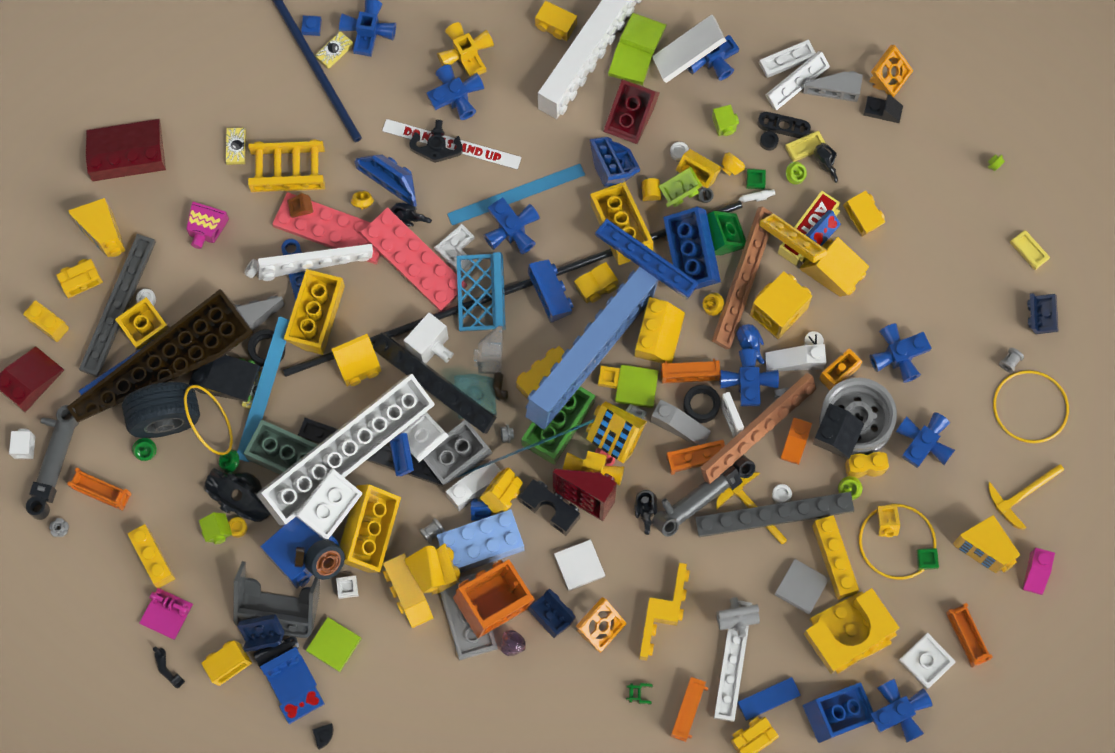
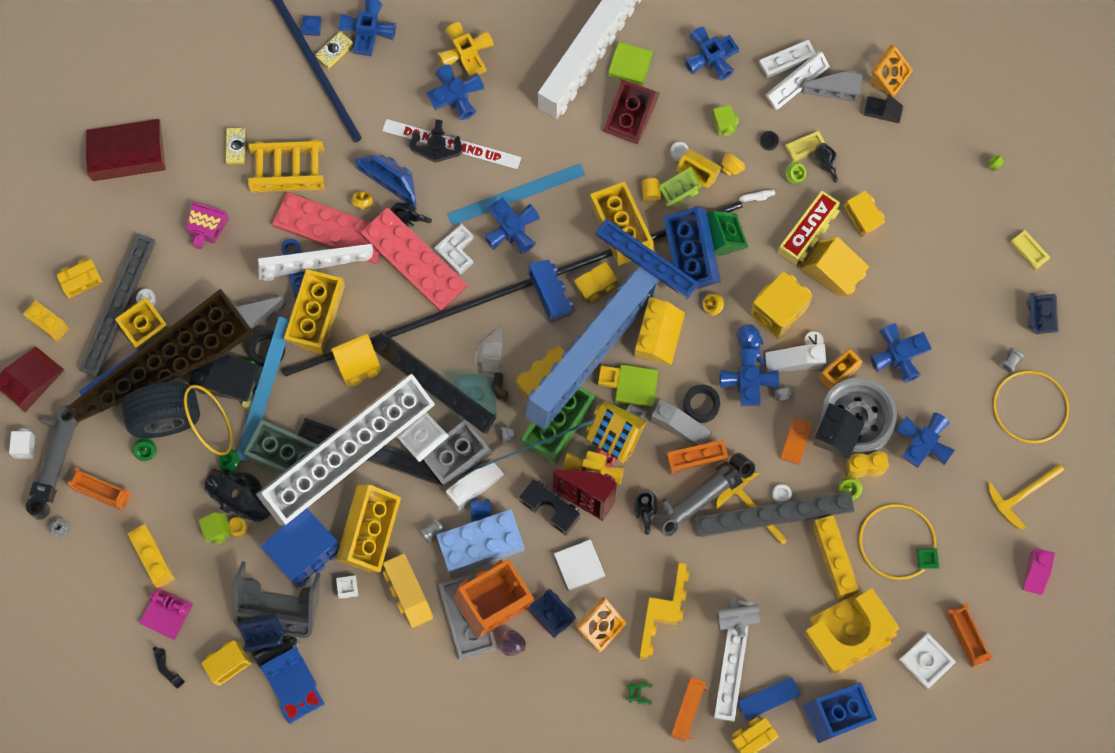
(100, 226): yellow slope -> none
(252, 268): white tile -> none
(299, 559): dark brown tile -> none
(300, 205): dark orange slope -> none
(323, 735): black tile -> none
(324, 559): black wheel -> none
(329, 504): white tile -> none
(333, 644): lime tile -> none
(401, 455): blue tile -> none
(428, 340): white brick -> none
(433, 568): yellow piece -> none
(497, 287): dark azure fence -> none
(502, 490): yellow brick -> none
(555, 21): yellow brick -> none
(613, 161): blue wedge -> none
(642, 33): lime tile -> none
(689, 48): white tile -> none
(690, 372): orange container -> none
(708, 193): dark grey hinge -> none
(731, 414): white tile -> none
(742, 281): nougat plate -> none
(756, 179): green tile -> none
(758, 428): nougat plate -> none
(780, 118): black beam -> none
(793, 238): yellow tile -> none
(802, 586): light grey slope -> none
(824, 228): blue tile -> none
(888, 520): yellow bracket -> none
(900, 710): blue brick -> none
(988, 545): yellow slope -> none

